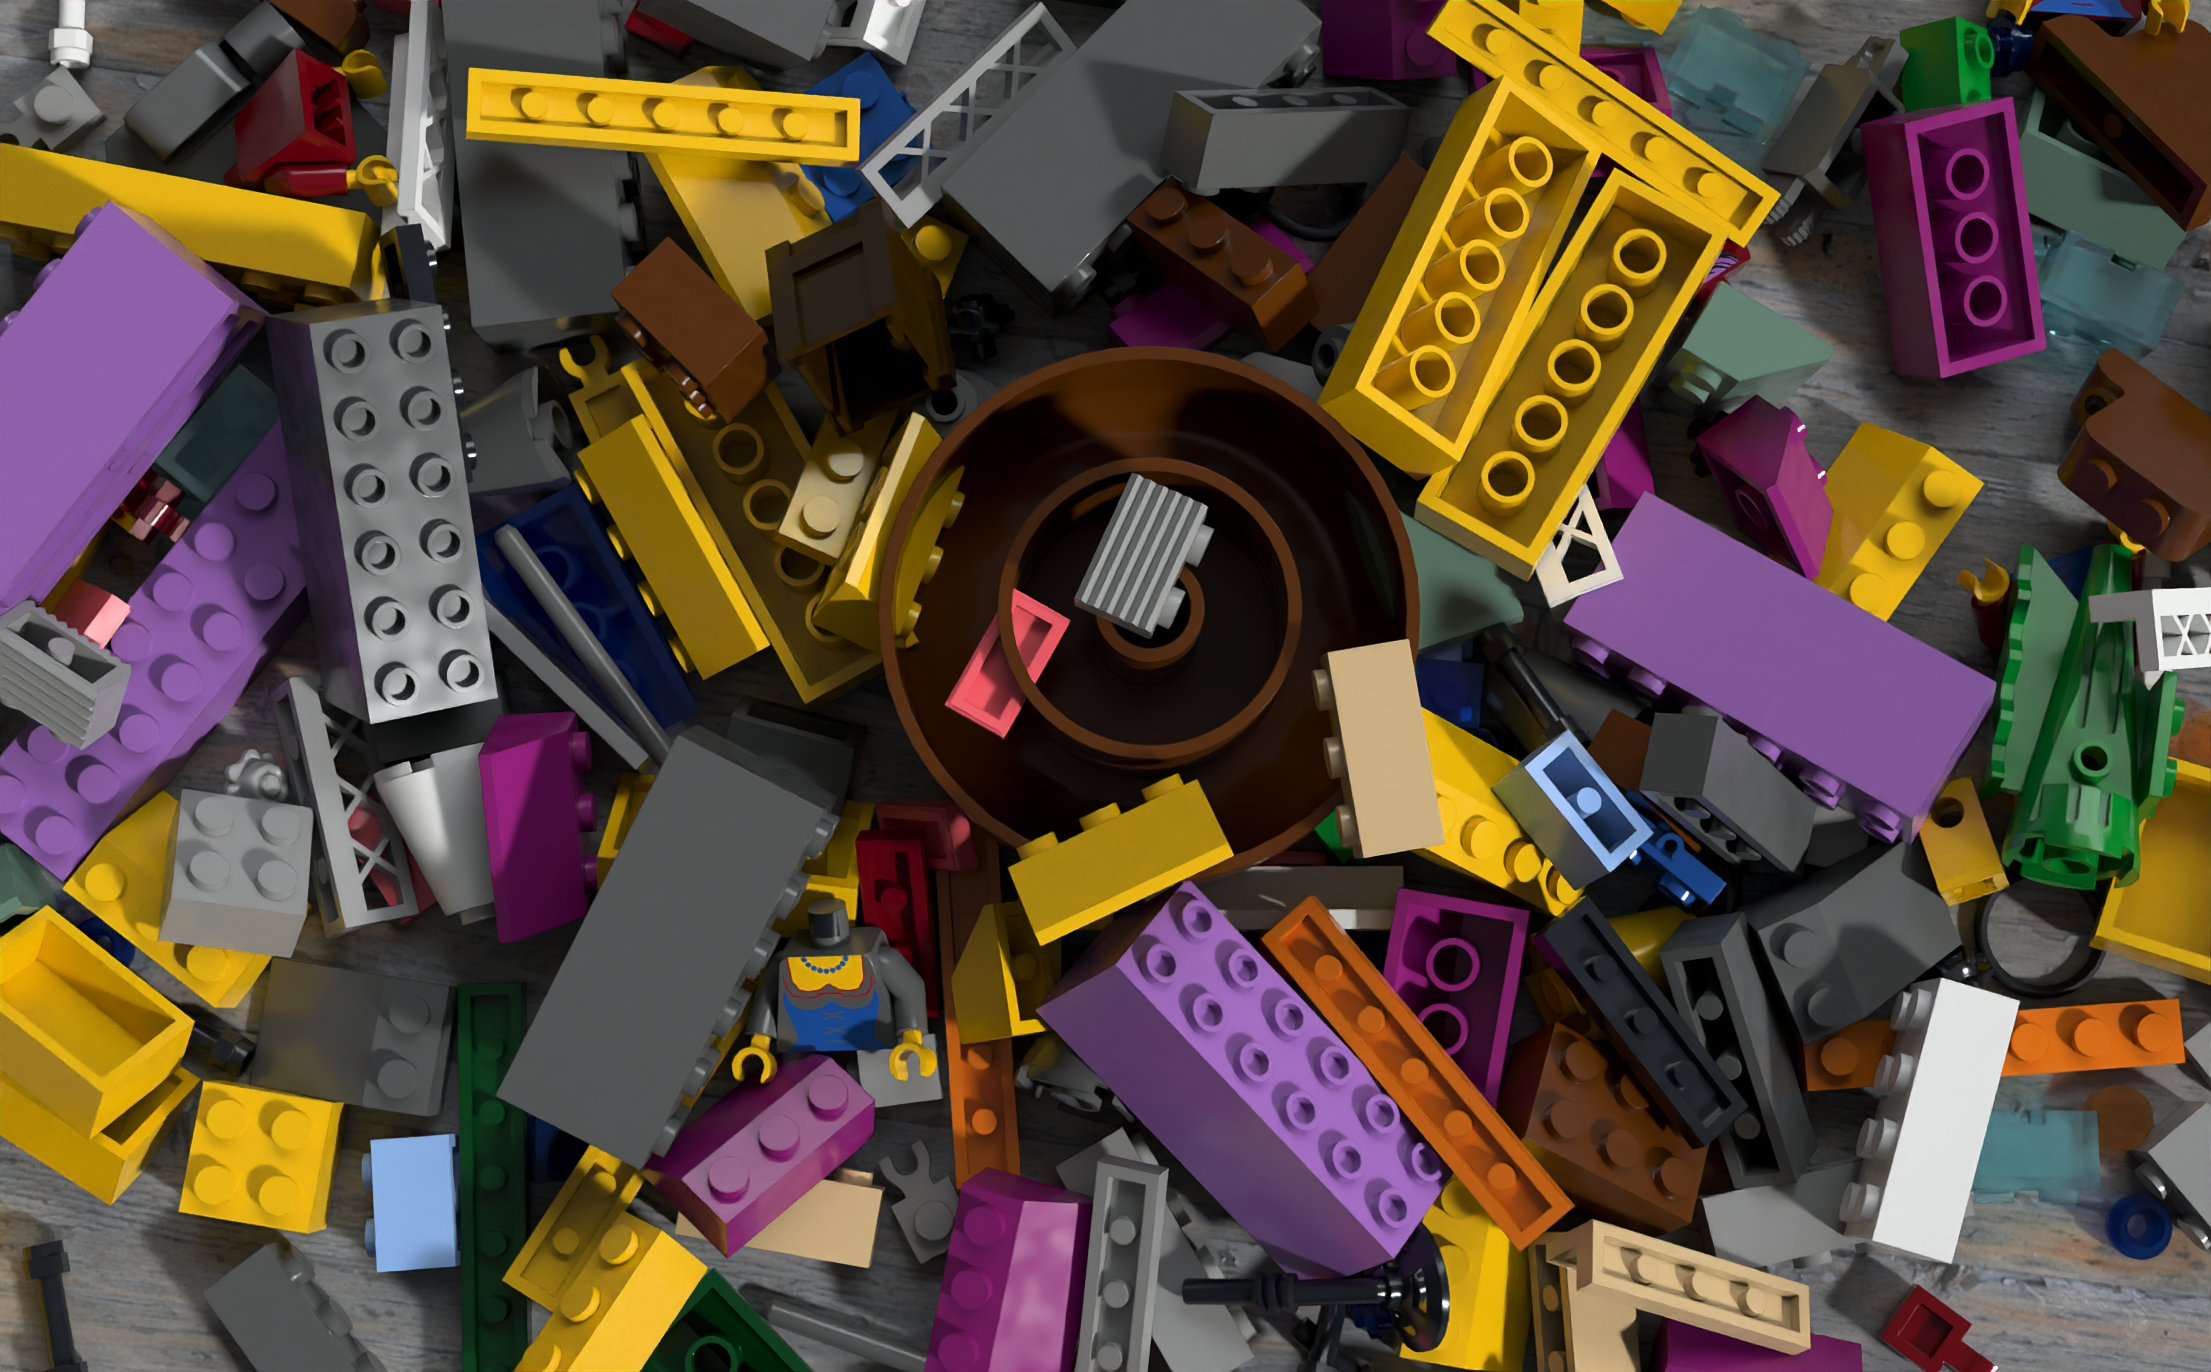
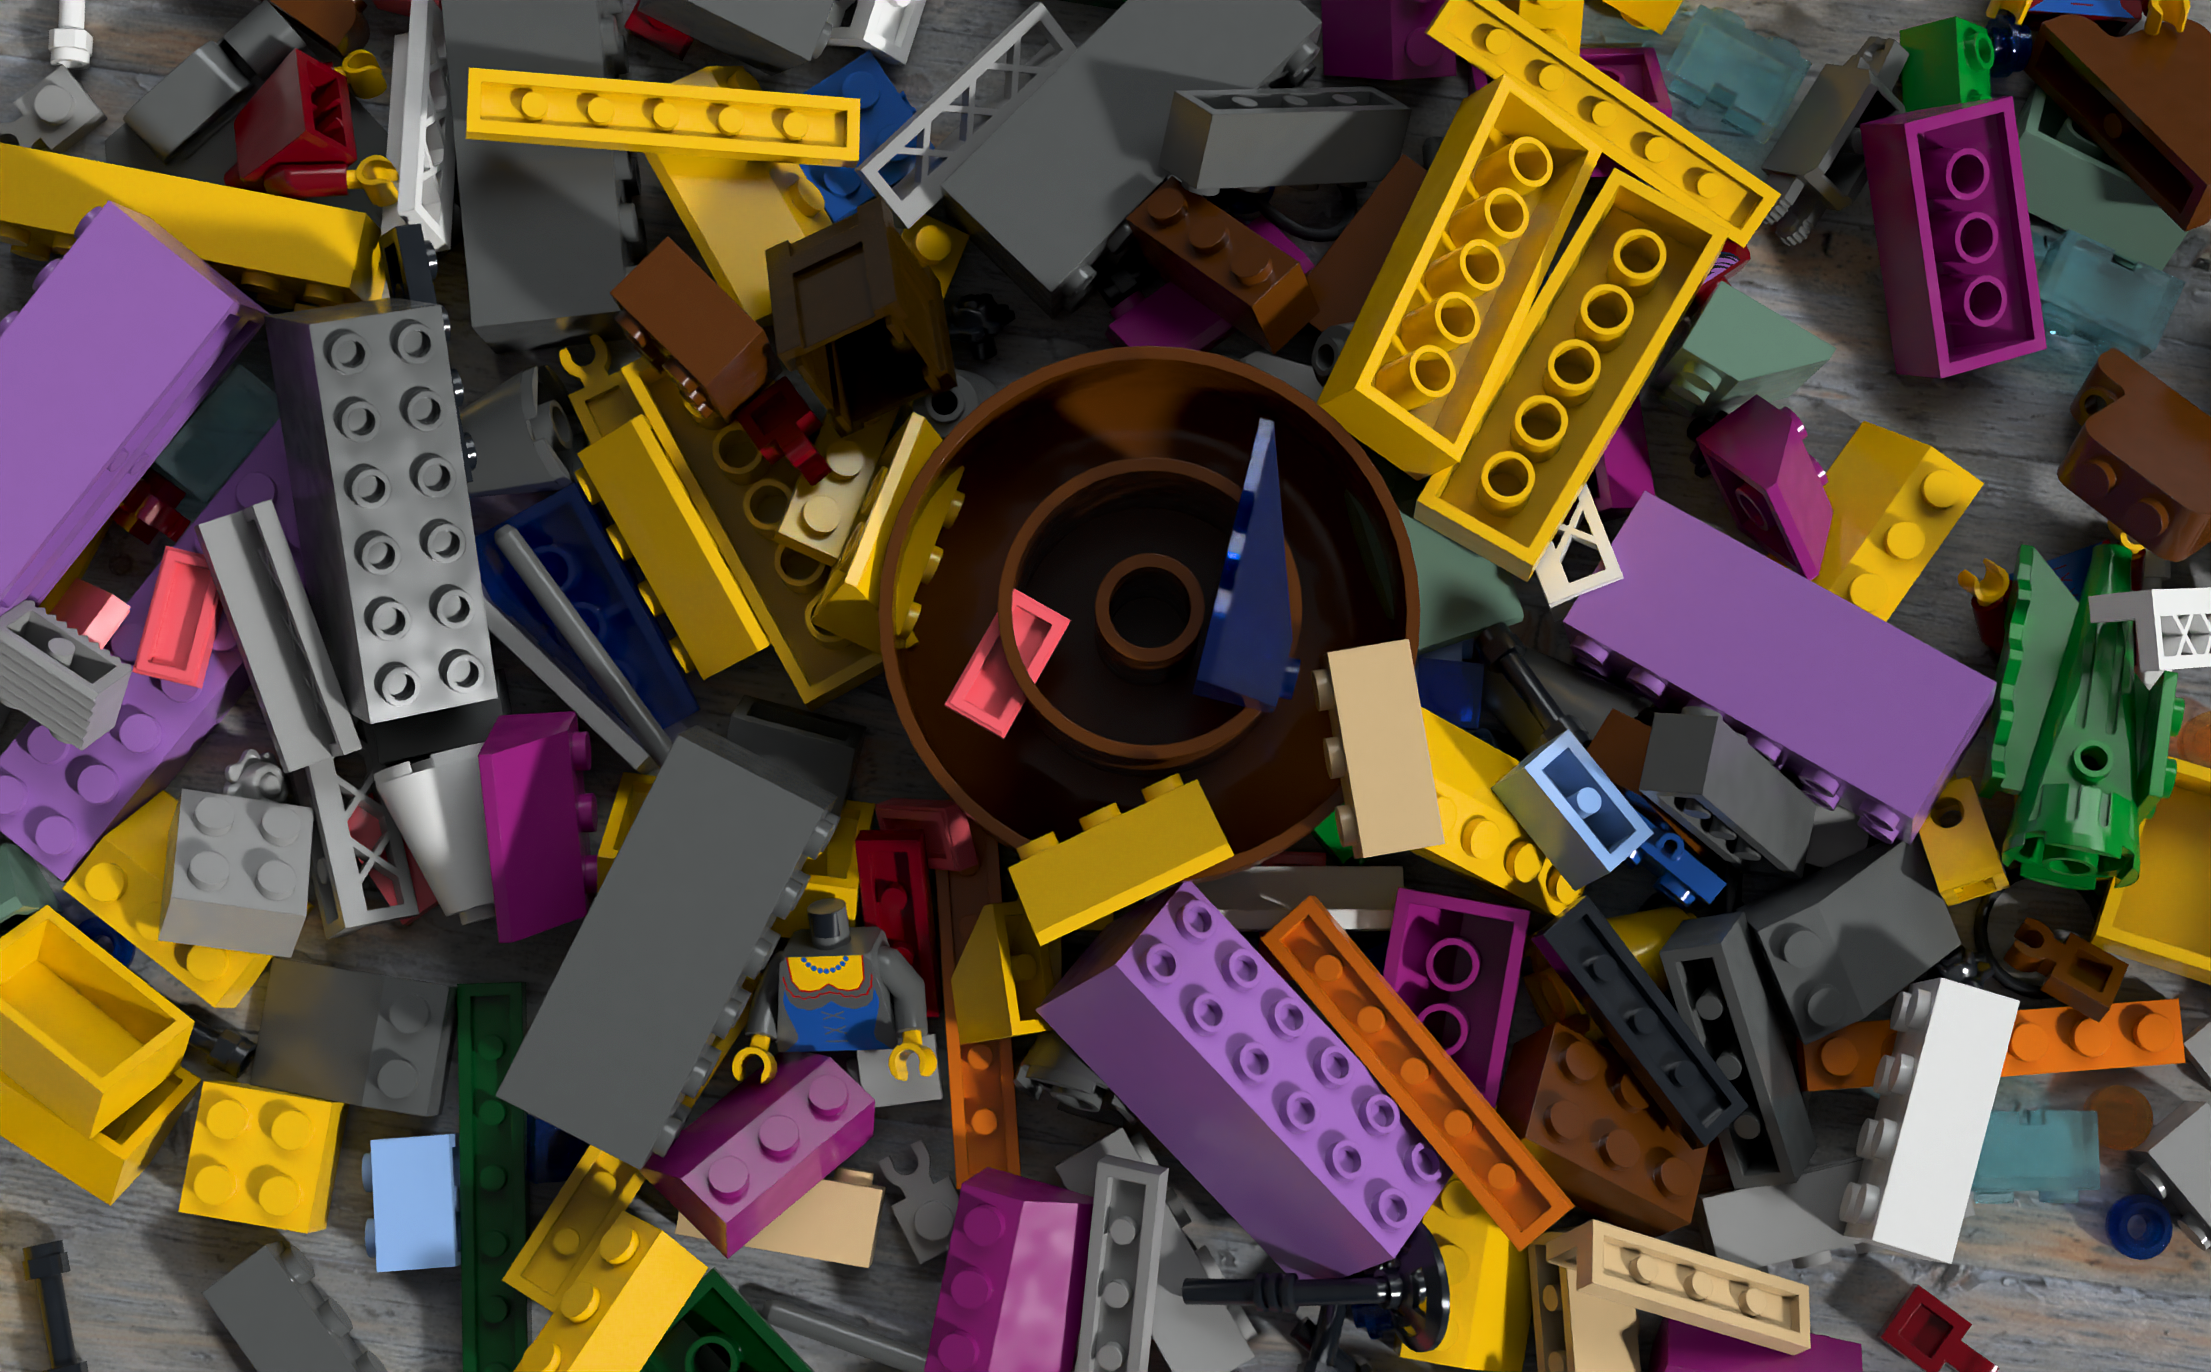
(180, 621): none -> coral tile
(277, 636): none -> light grey fence
(780, 426): none -> dark red plate
(1143, 556): light grey brick -> none
(1251, 618): none -> clear blue wedge
(2073, 970): none -> reddish brown plate

